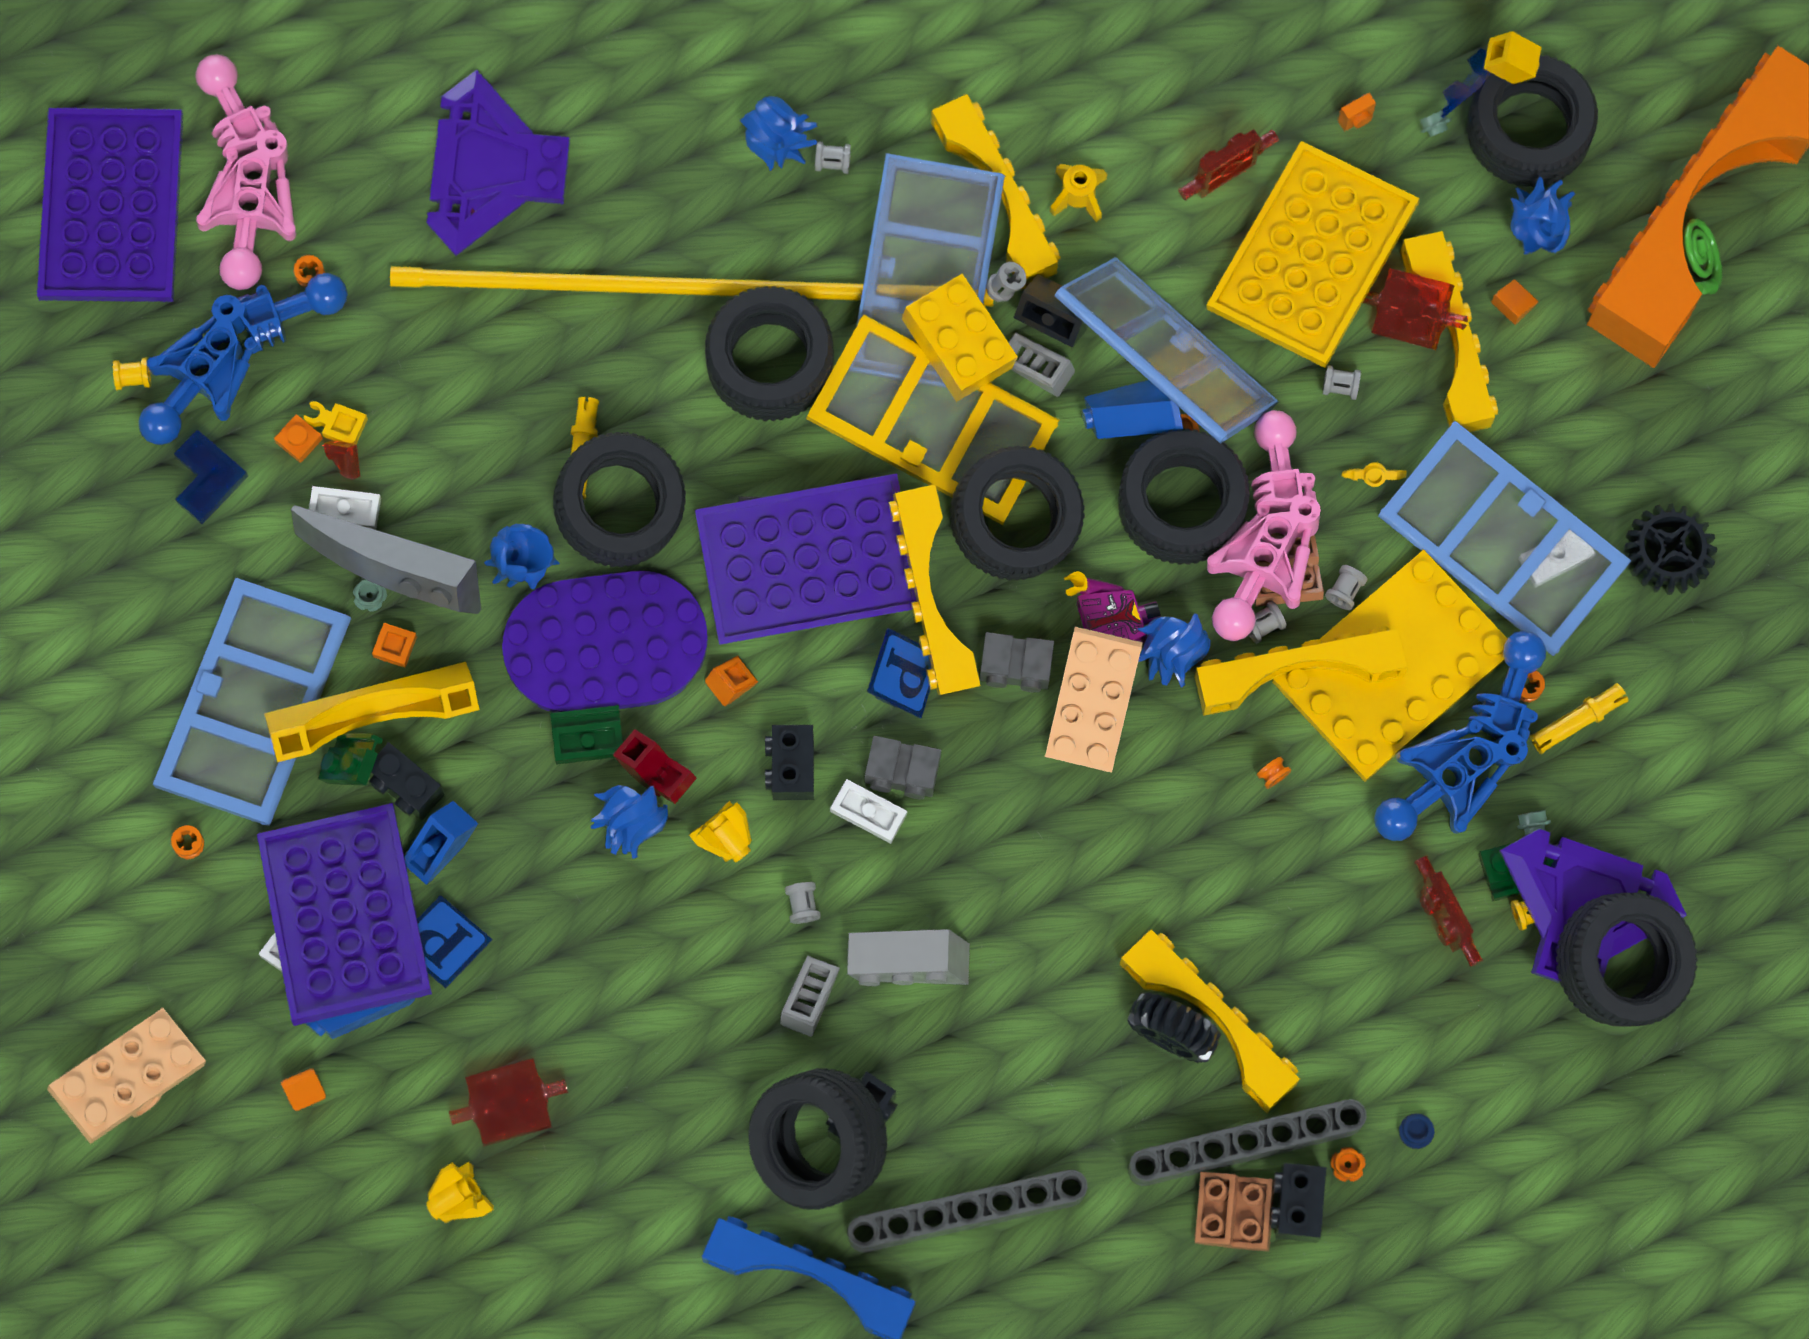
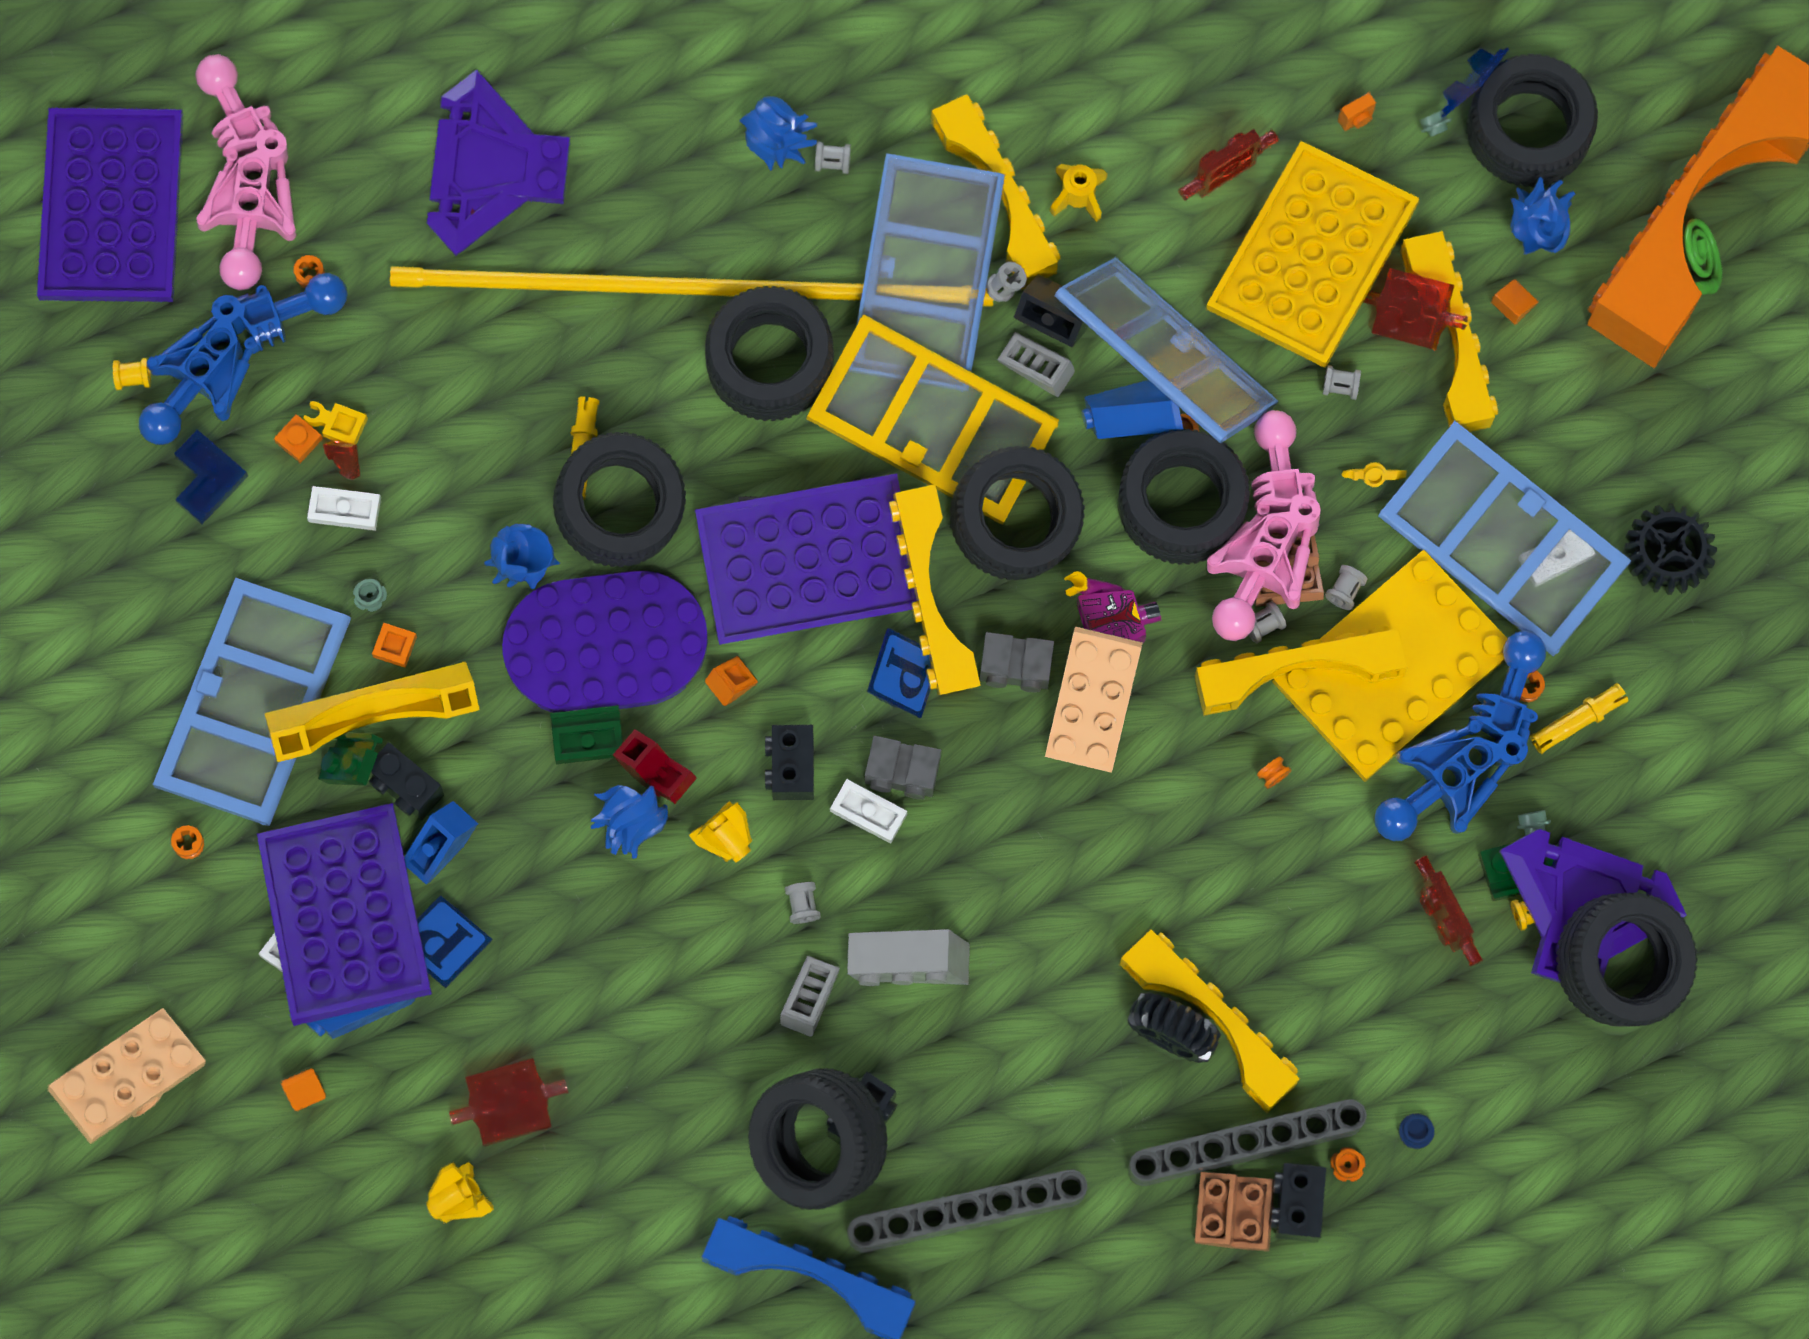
(392, 561): dark grey wedge -> none
(959, 337): yellow brick -> none
(1173, 647): blue hair -> none
(1512, 57): yellow brick -> none

